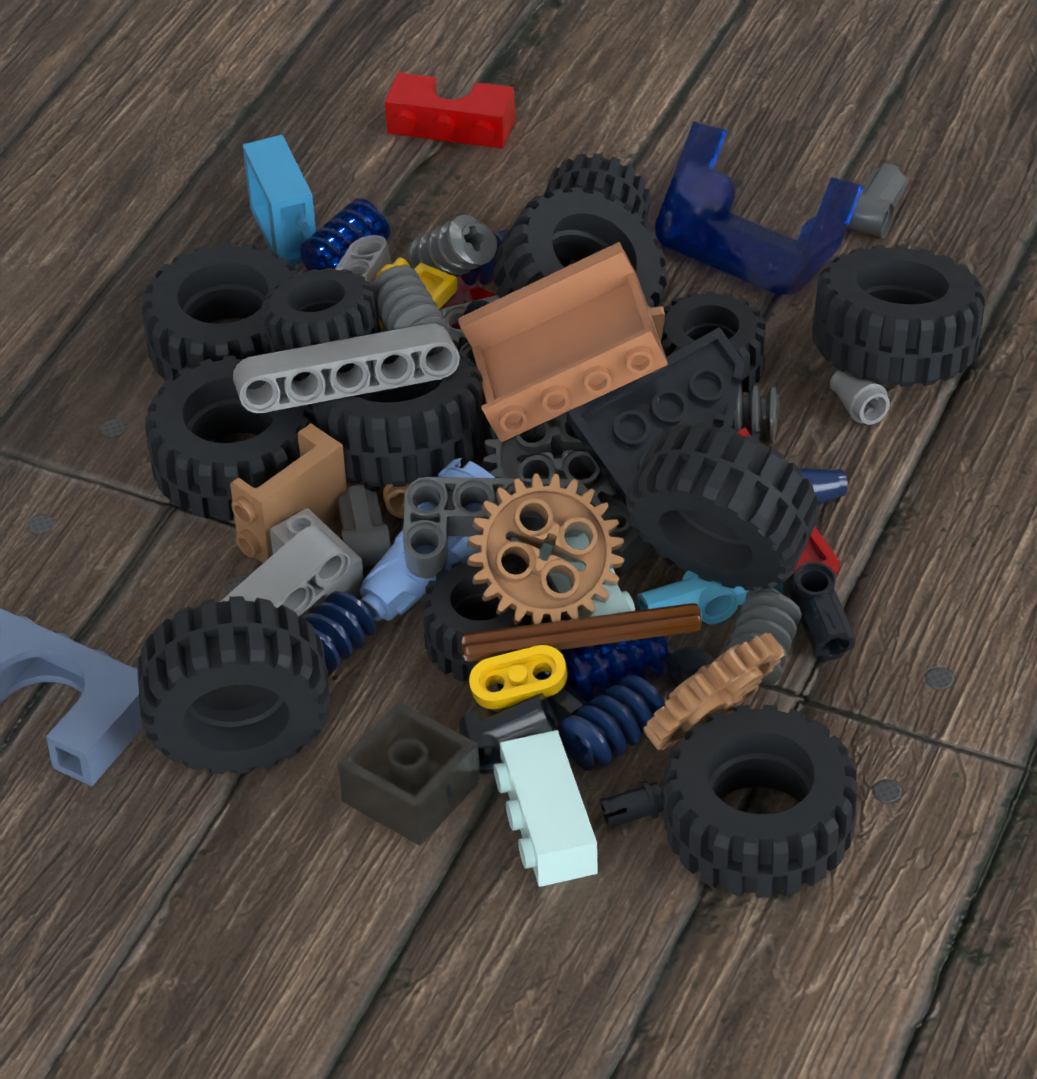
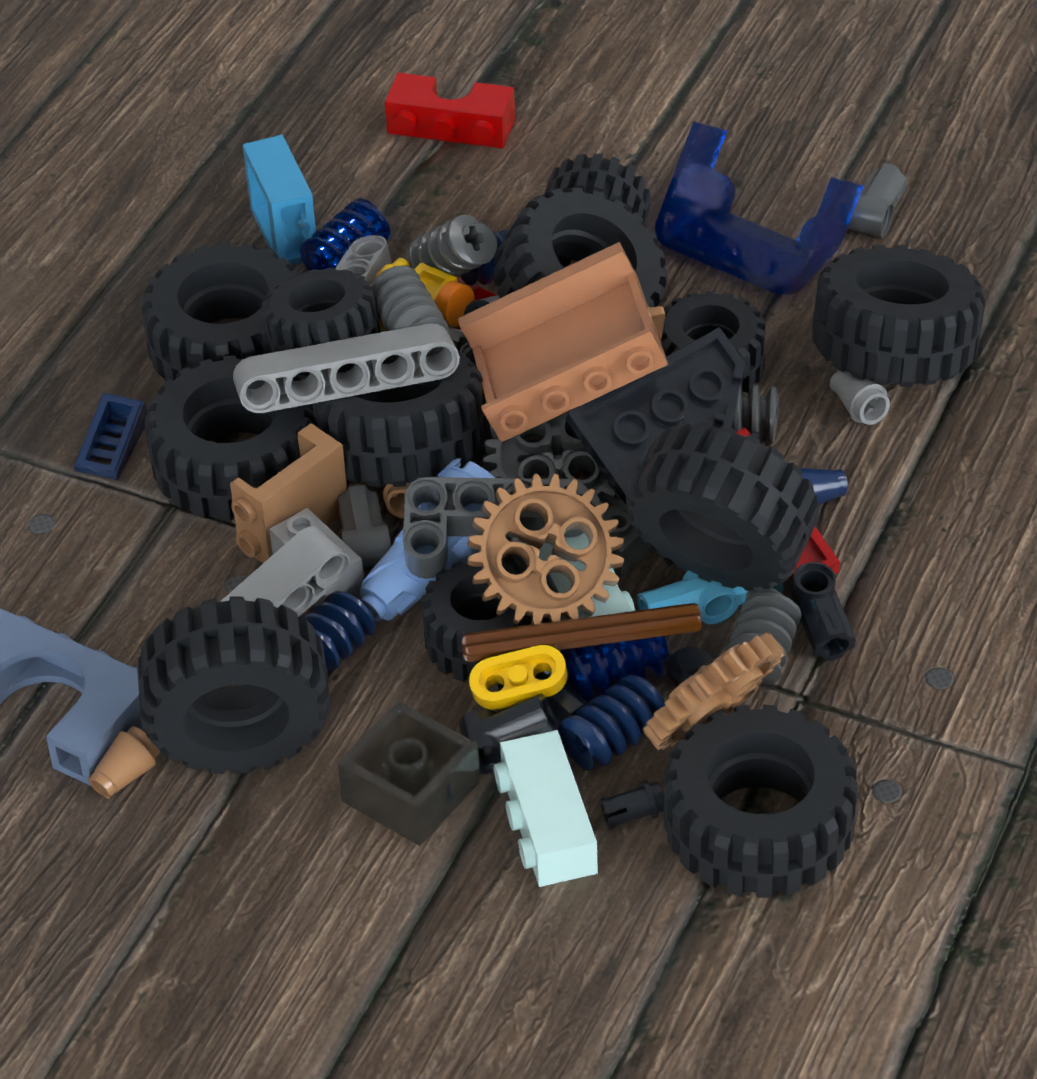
(112, 408): none -> dark blue slope
(123, 762): none -> medium nougat cone
(453, 300): none -> orange tile

